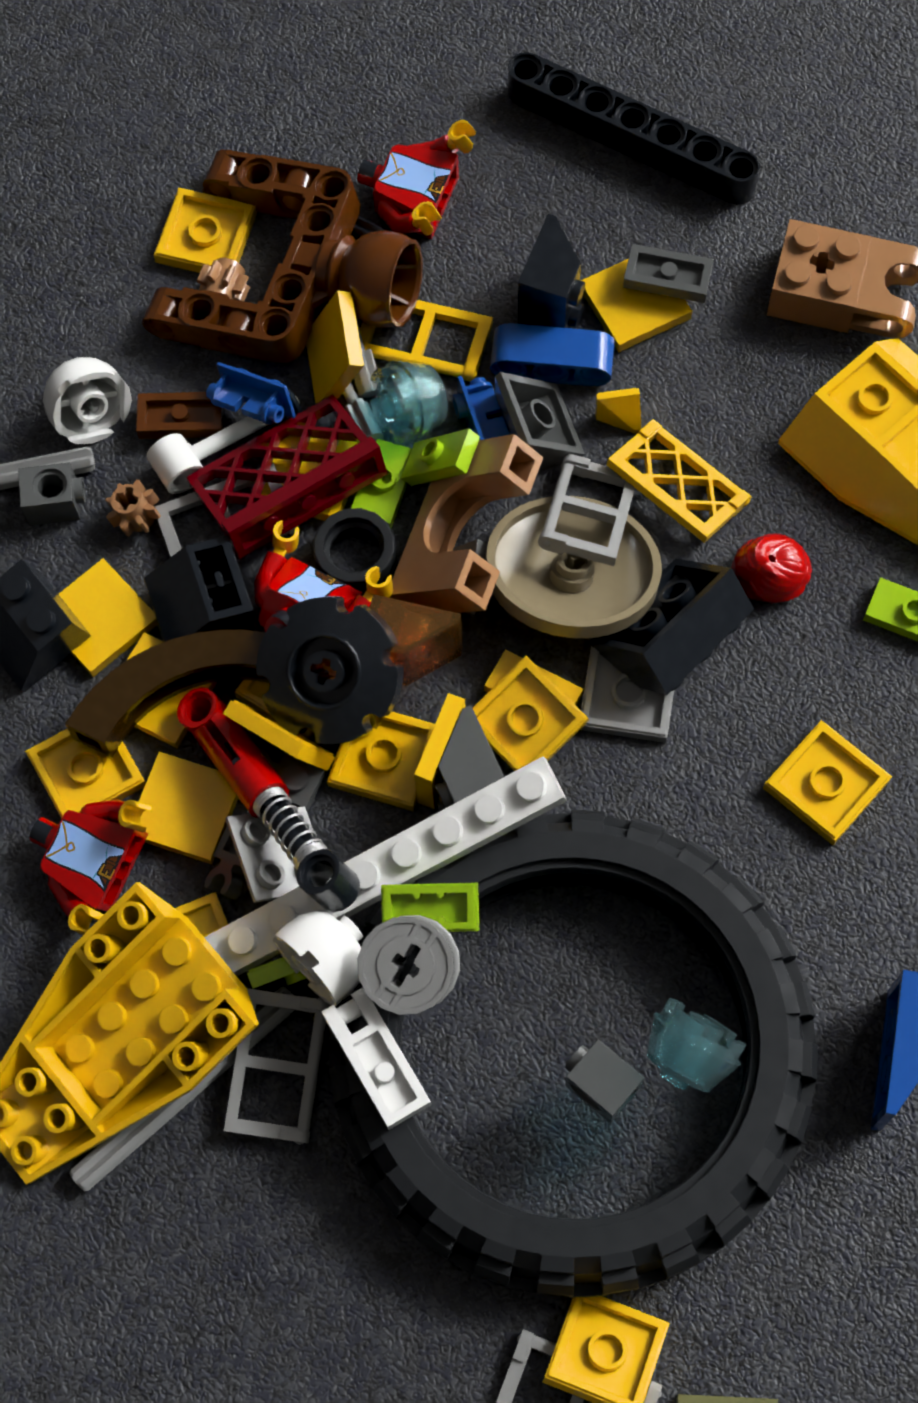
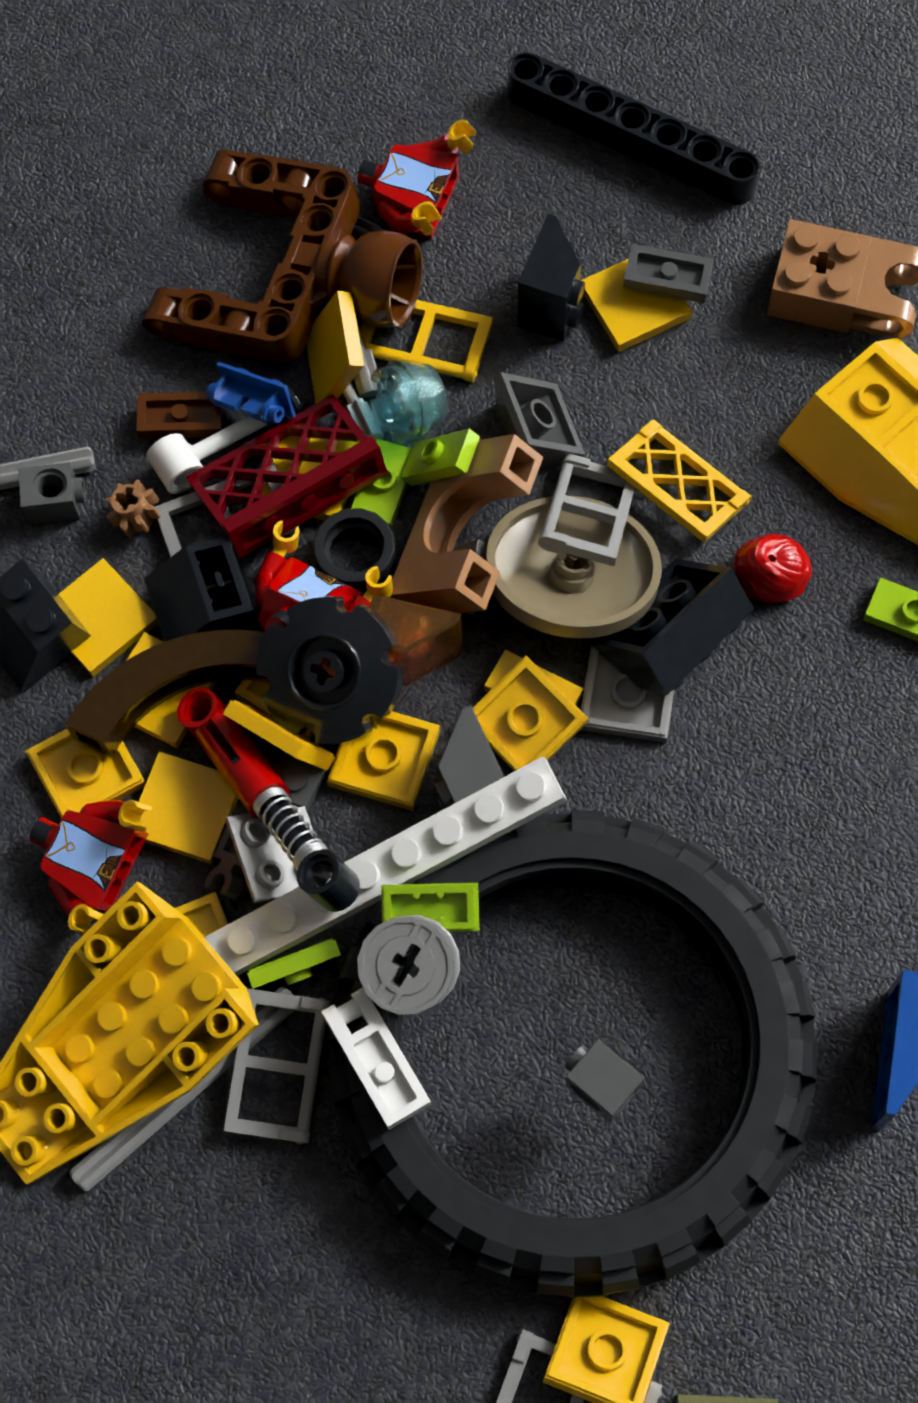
(86, 399): white cylinder -> none
(203, 230): yellow tile -> none
(225, 277): medium nougat gear -> none
(323, 953): white cylinder -> none
(427, 770): yellow tile -> none
(476, 403): blue hinge -> none
(553, 354): blue beam -> none
(620, 409): yellow slope -> none
(692, 1048): clear light blue cone -> none
(827, 782): yellow tile -> none

